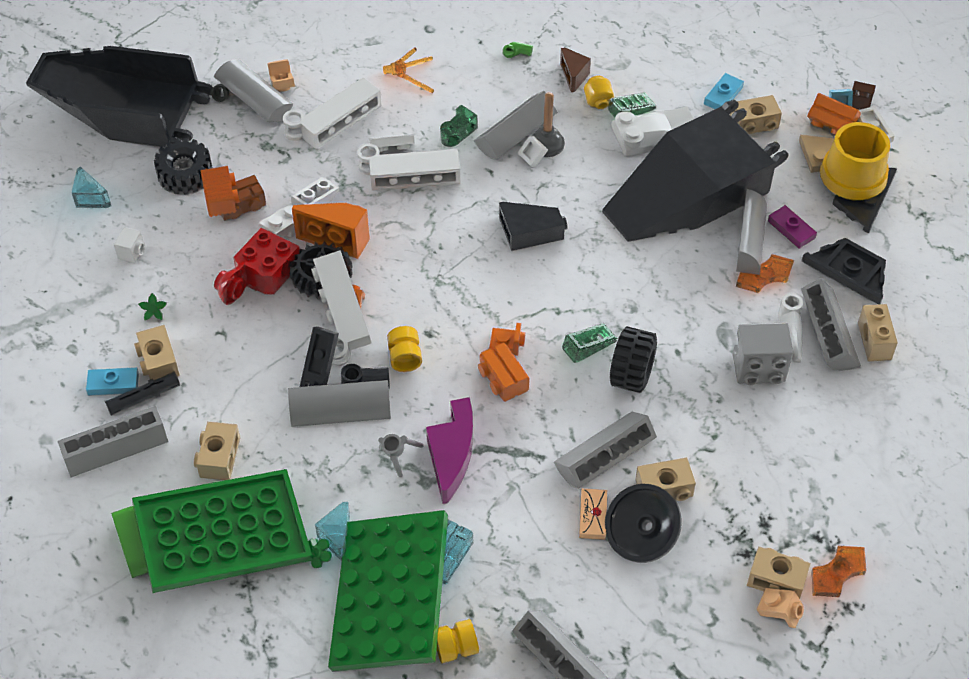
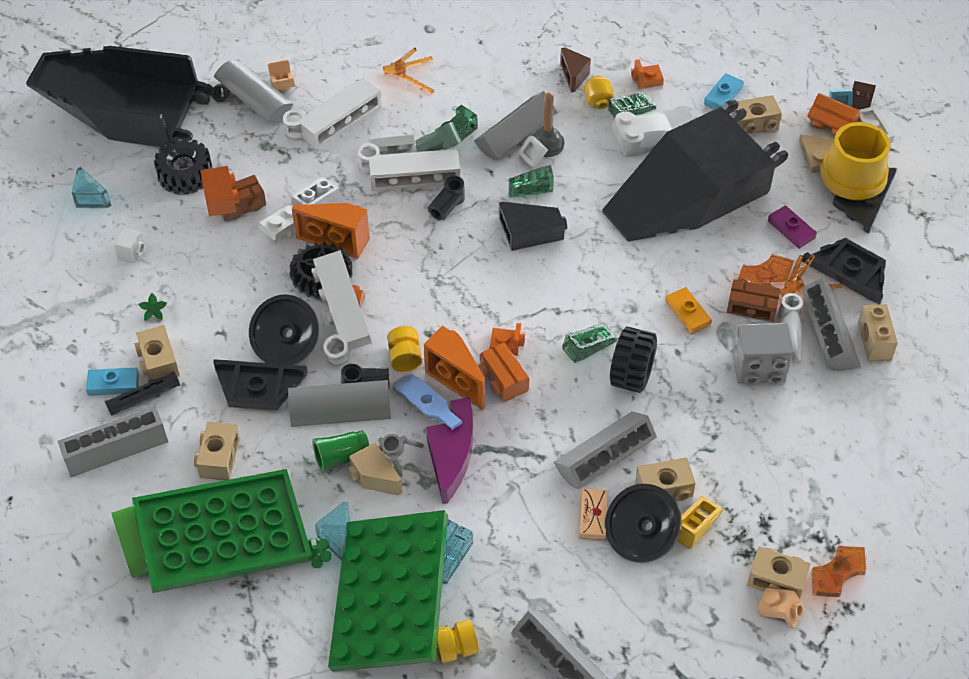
(257, 384): none -> black wing
(258, 265): red brick -> none
(270, 328): none -> black dish
(319, 357): black hinge -> none
(336, 449): none -> green plant
(374, 471): none -> tan slope
(419, 393): none -> light blue piece
(442, 138): none -> sand green piece
(448, 198): none -> black piece
(453, 365): none -> orange slope
(516, 48): bright green arm -> none
(535, 182): none -> clear green slope
(646, 76): none -> orange bracket
(688, 310): none -> light orange plate
(690, 535): none -> yellow slope
(752, 233): light grey brick -> none
(753, 300): none -> dark orange brick
(795, 282): none -> clear orange plant

